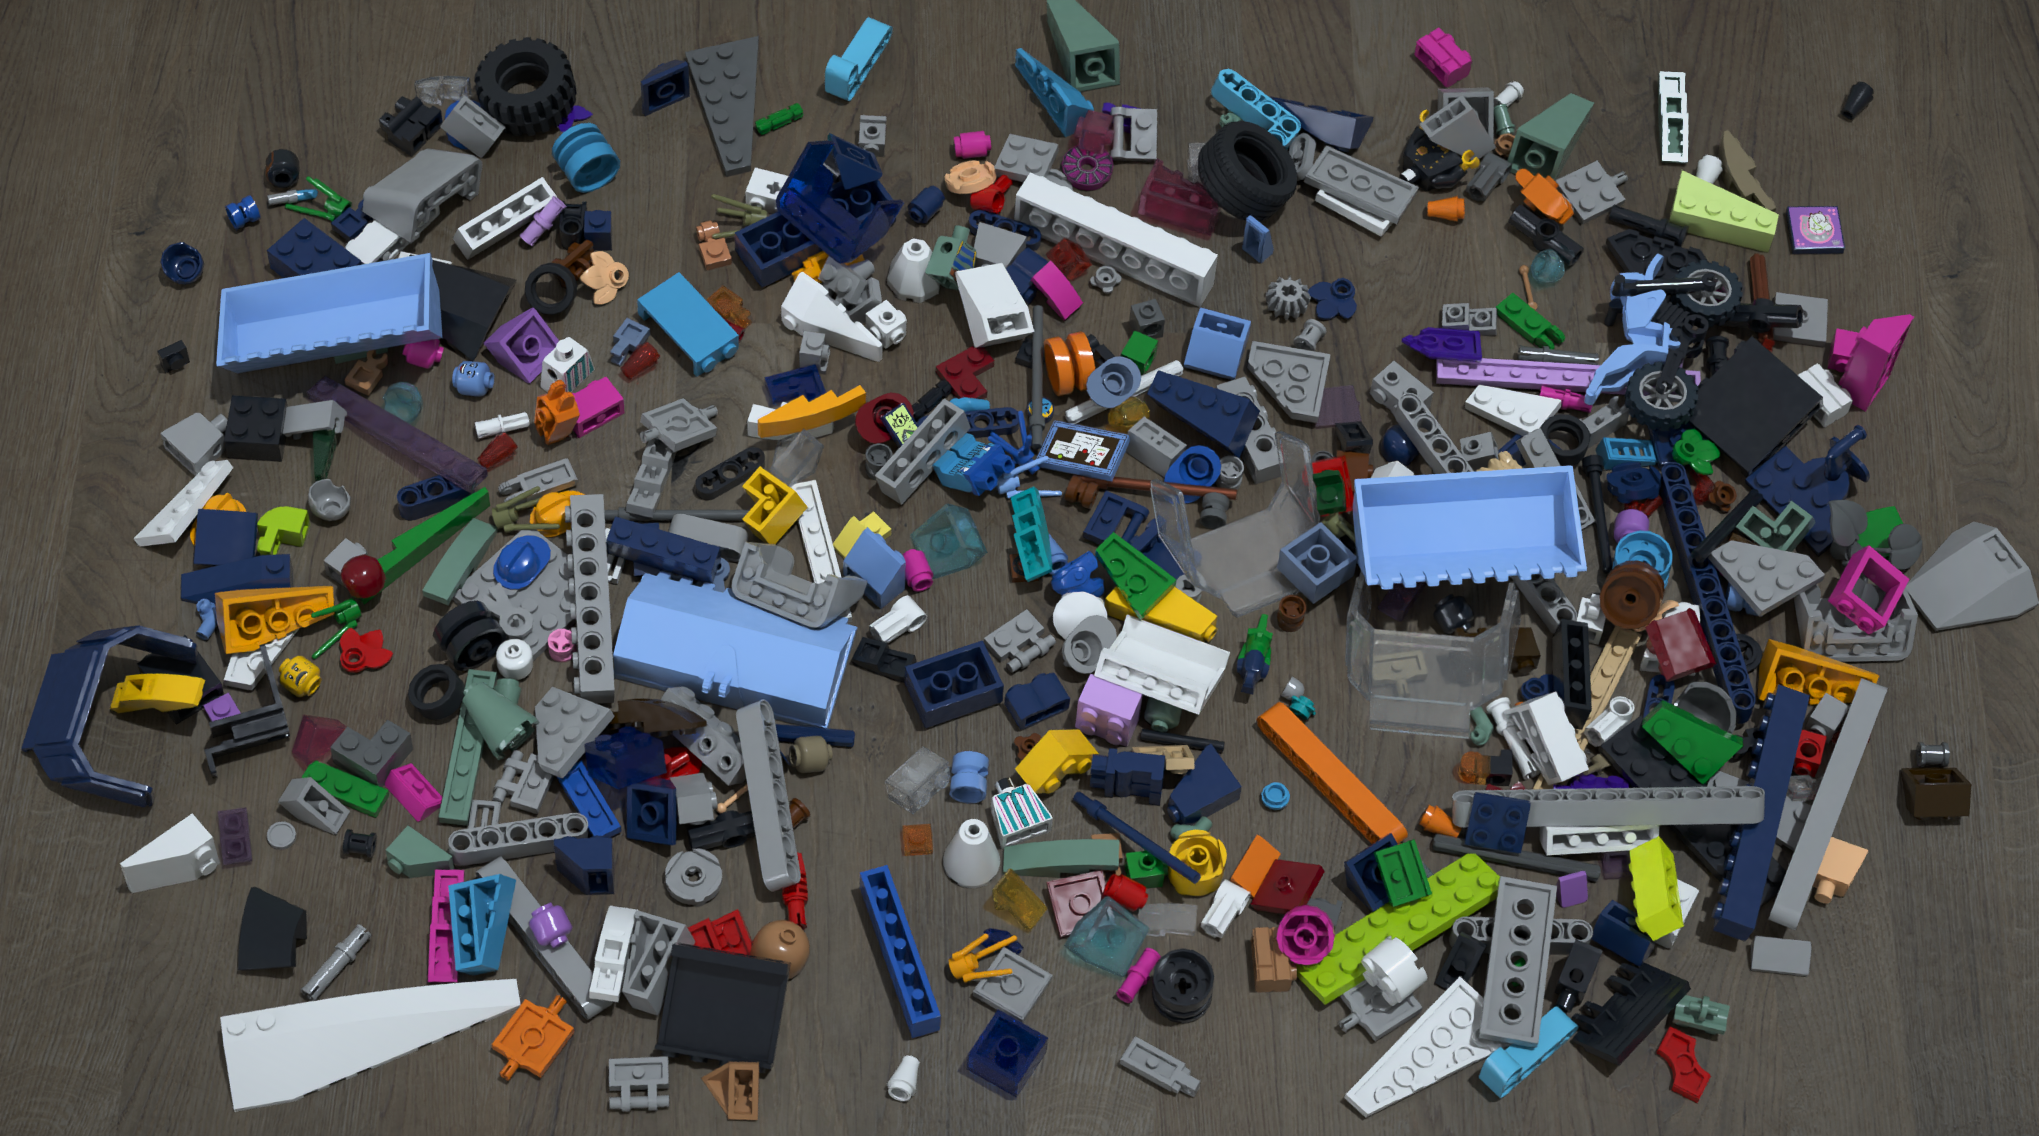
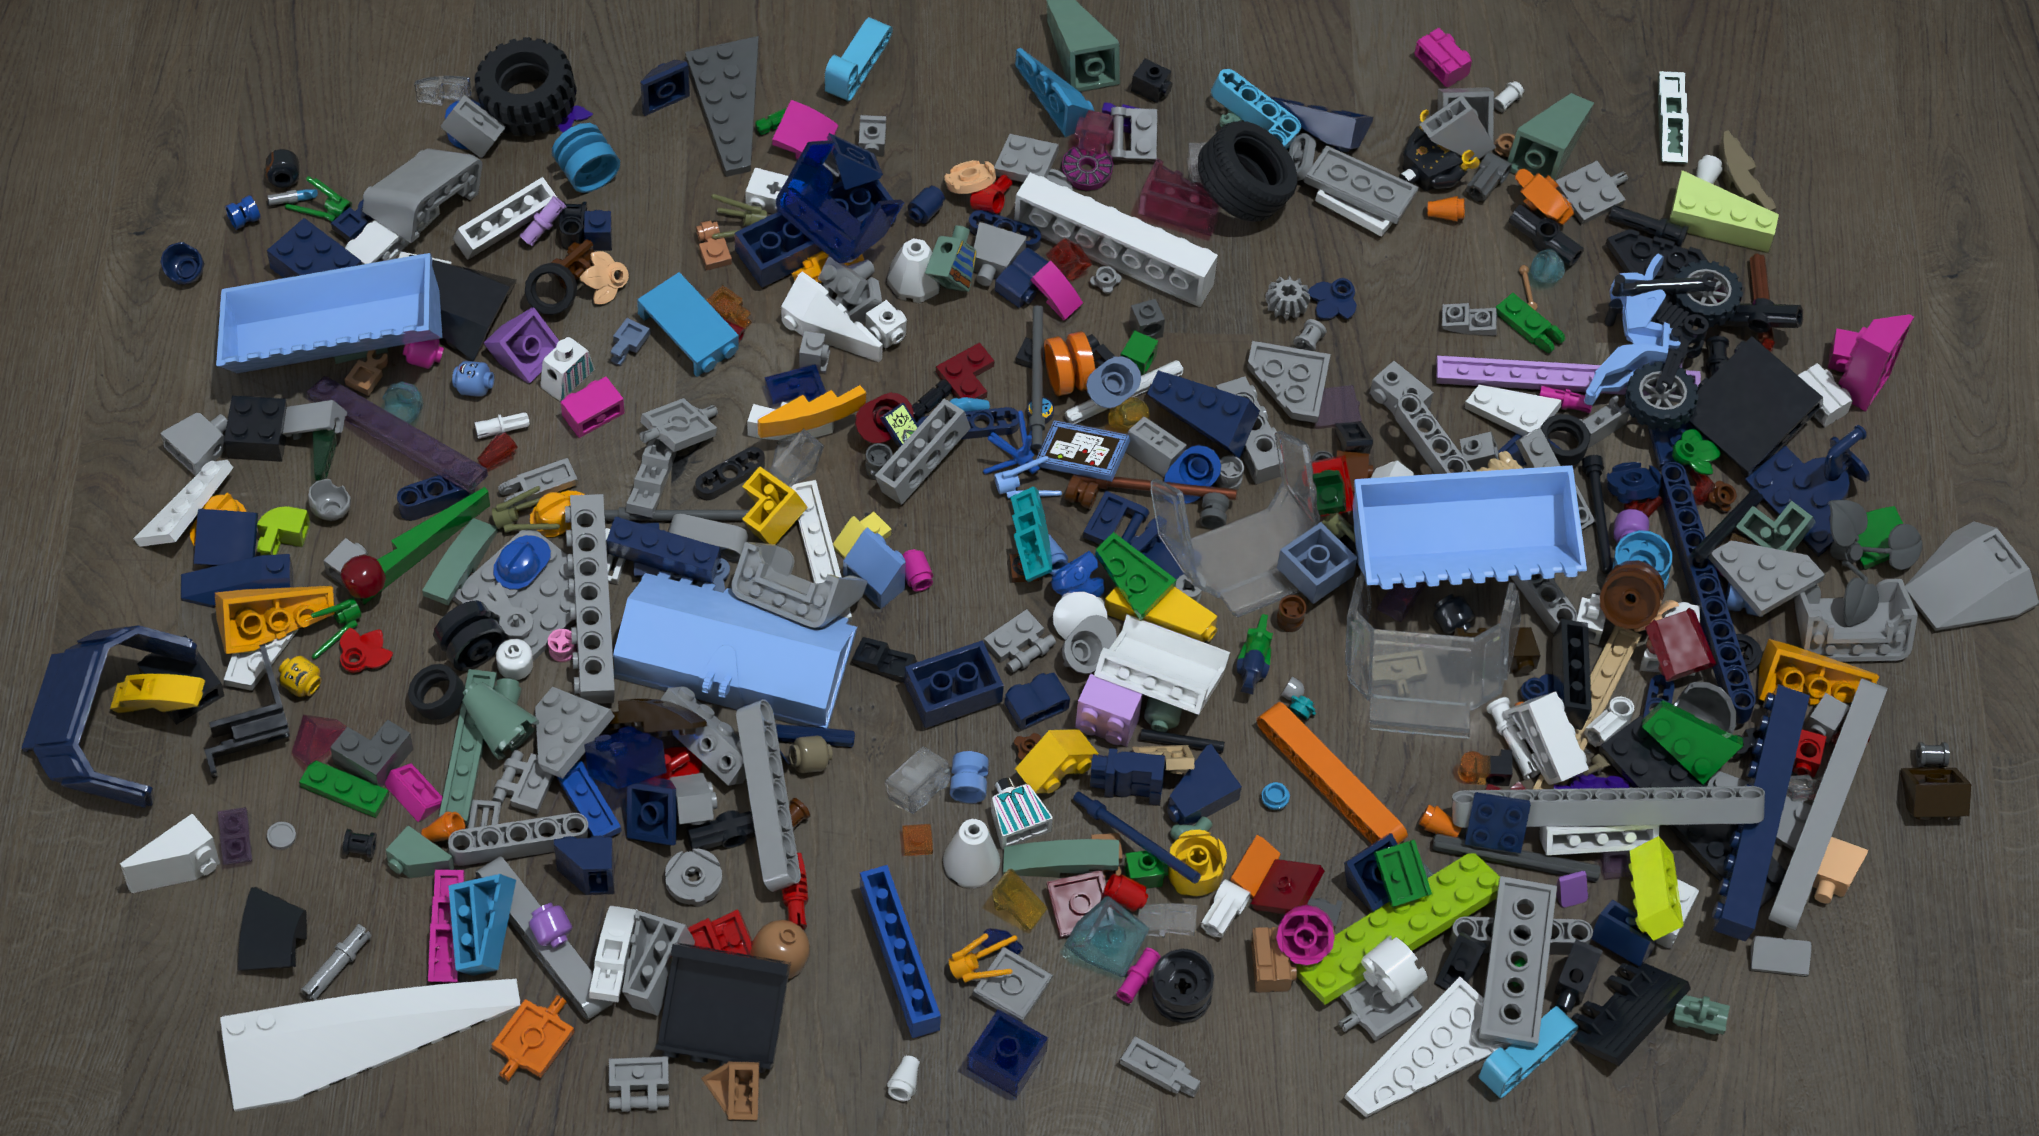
(173, 356): black plate -> none
(208, 615): medium blue arm -> none
(221, 708): medium lavender plate -> none
(313, 805): light grey slope -> none
(411, 125): black hips -> none
(443, 827): none -> orange cone
(556, 413): orange hinge -> none
(640, 360): clear red cone -> none
(722, 807): light nougat hinge -> none
(802, 126): none -> dark pink slope
(903, 617): white piece -> none
(949, 541): clear light blue slope -> none
(972, 144): dark pink brick -> none
(972, 465): hips -> none
(993, 305): white slope -> none
(1151, 81): none -> black brick
(1217, 343): medium blue slope -> none
(1257, 240): medium blue slope -> none
(1397, 446): dark blue hair -> none
(1447, 344): dark purple tile -> none
(1483, 727): sand green arm -> none
(1503, 120): sand green pin -> none
(1556, 356): dark grey pin -> none
(1609, 448): dark azure slope -> none
(1688, 1075): red tile -> none
(1814, 320): light grey plate -> none
(1815, 230): tile -> none
(1858, 98): black cone -> none
(1879, 572): dark pink window -> none

